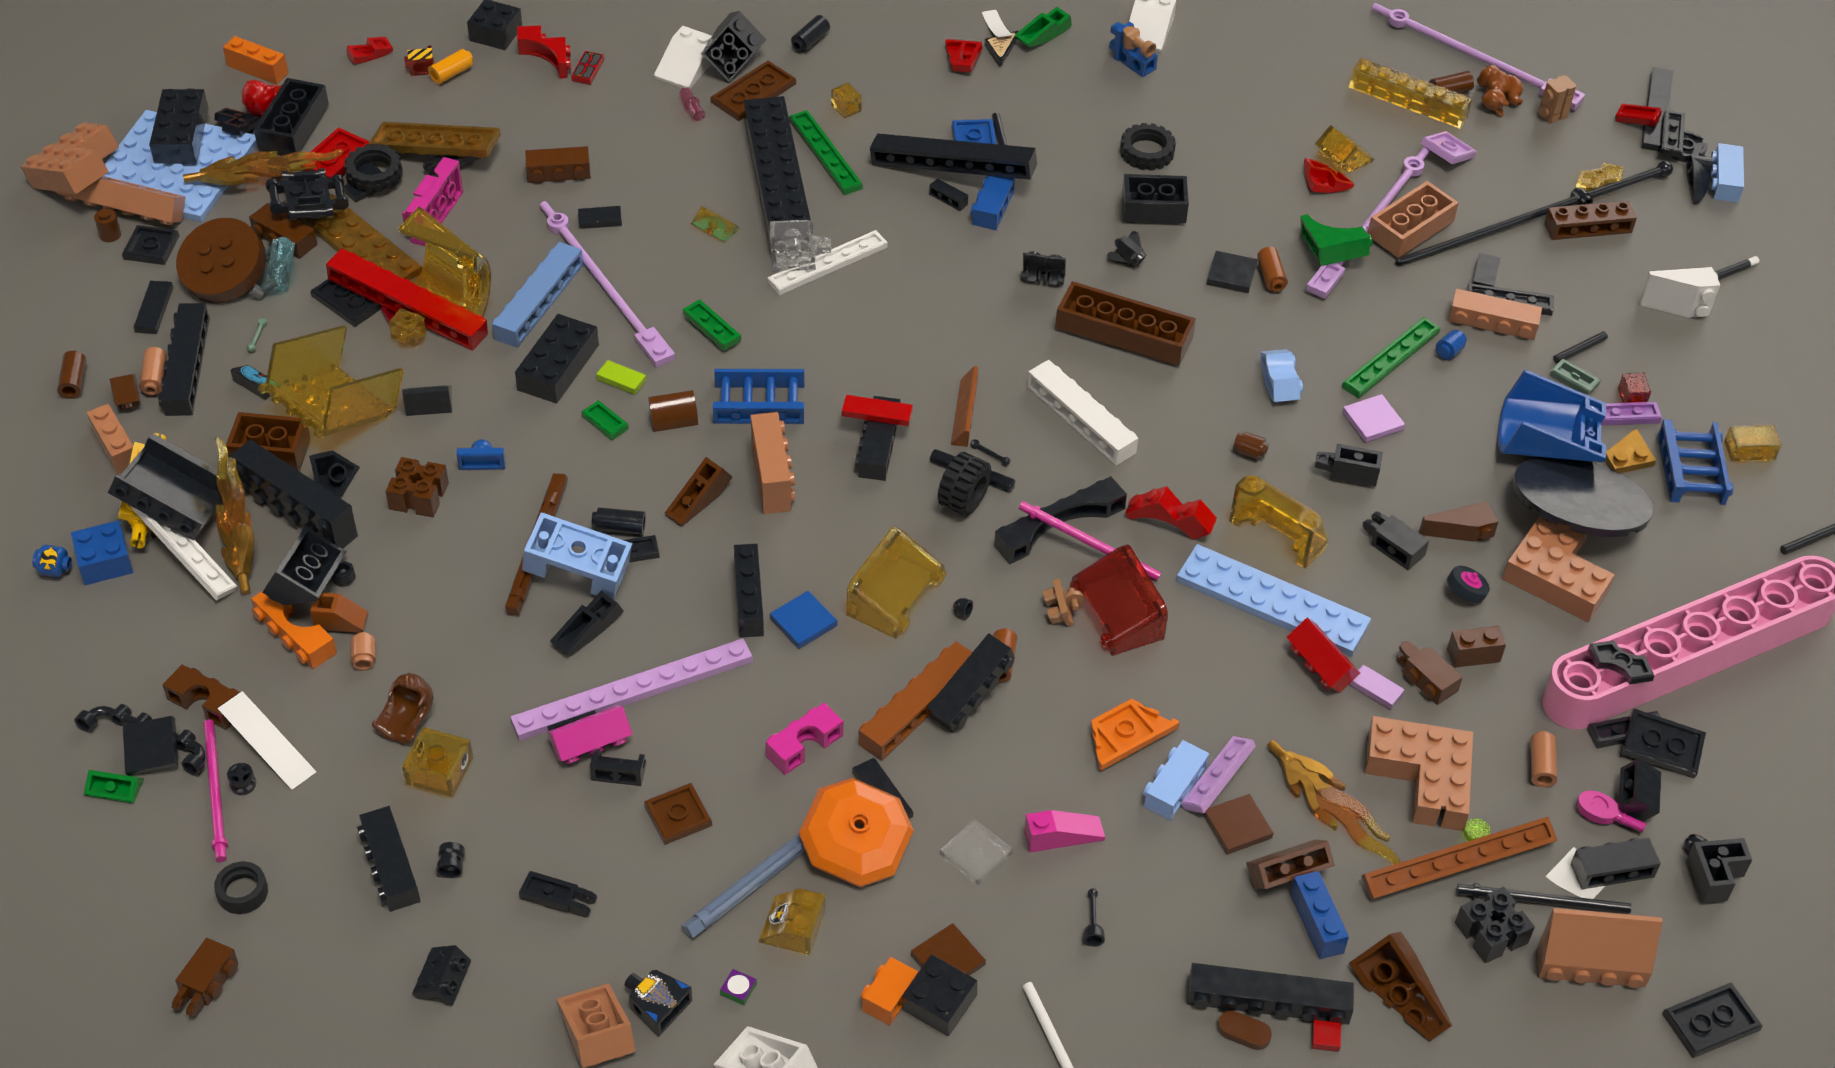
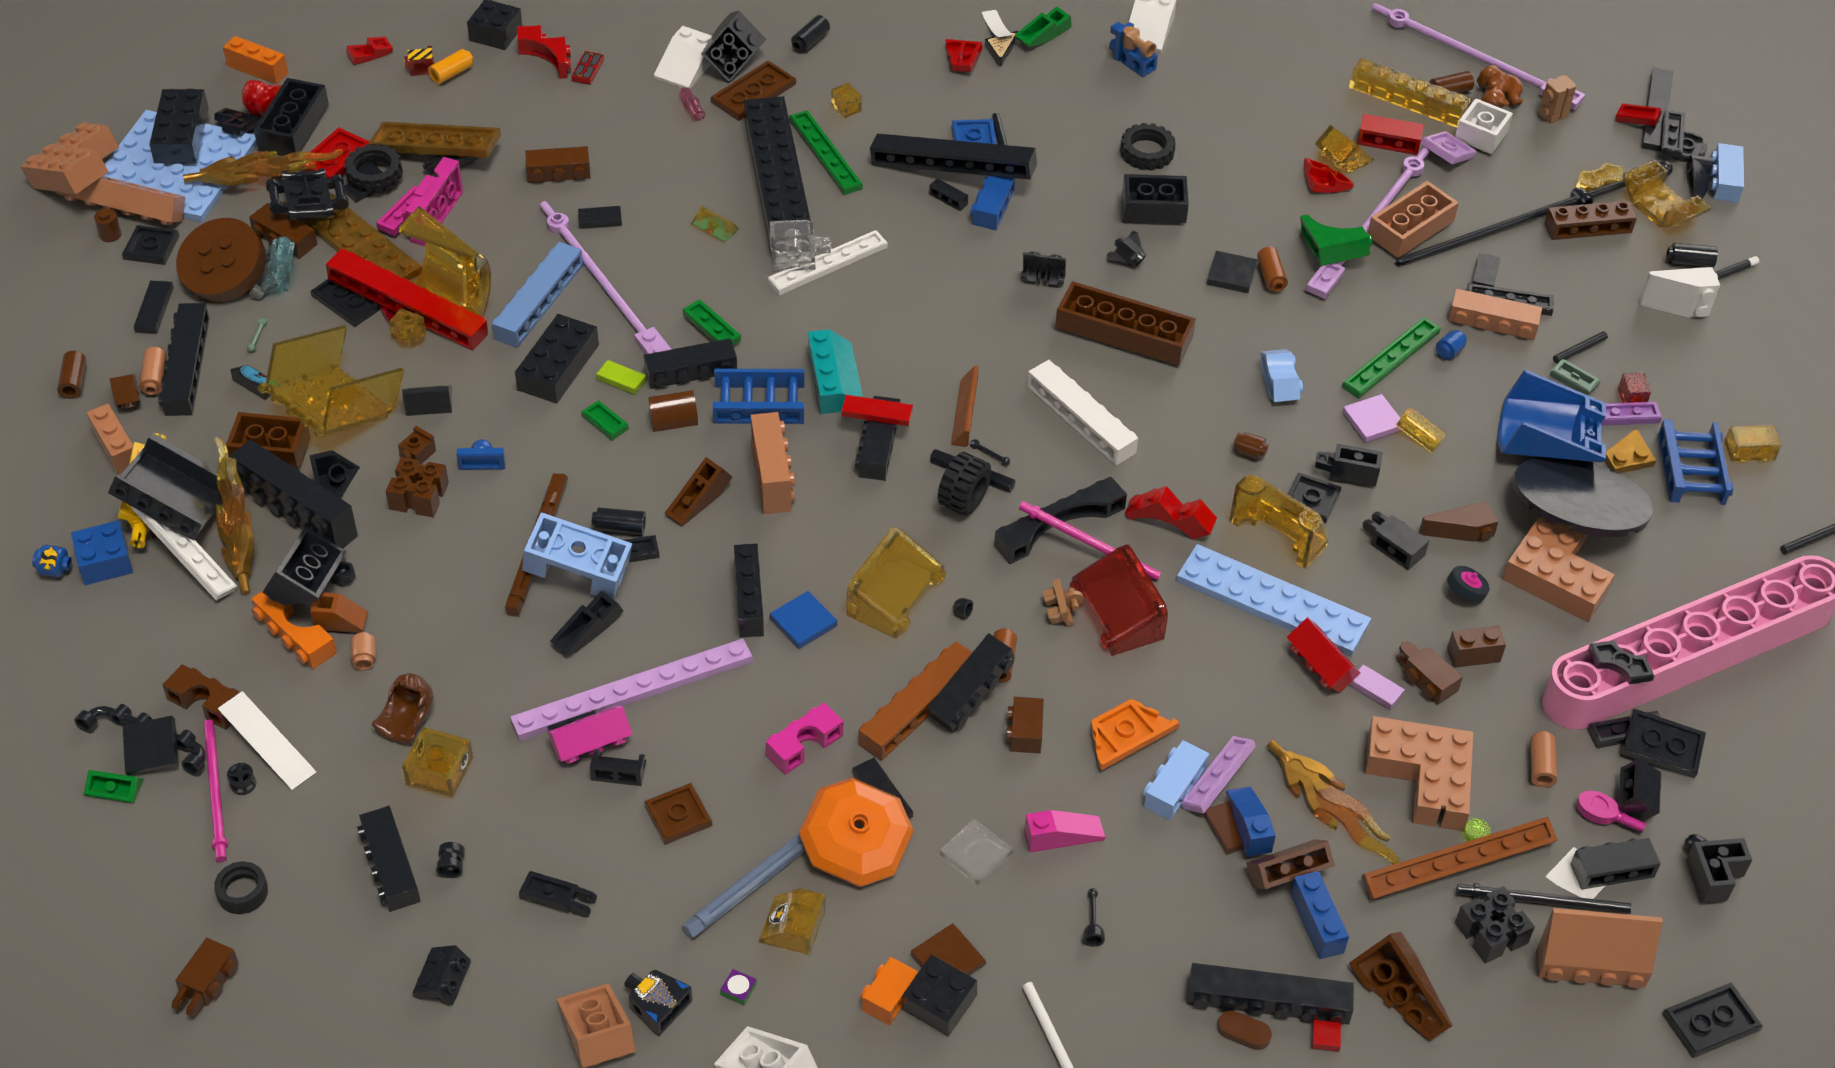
(393, 218): none -> dark pink plate
(417, 445): none -> reddish brown brick
(689, 363): none -> black brick
(832, 369): none -> teal slope
(1026, 725): none -> reddish brown brick
(1252, 821): none -> blue slope
(1315, 494): none -> black tile
(1390, 134): none -> red brick
(1421, 429): none -> clear yellow panel
(1483, 126): none -> white brick
(1657, 200): none -> clear yellow slope
(1692, 255): none -> black brick

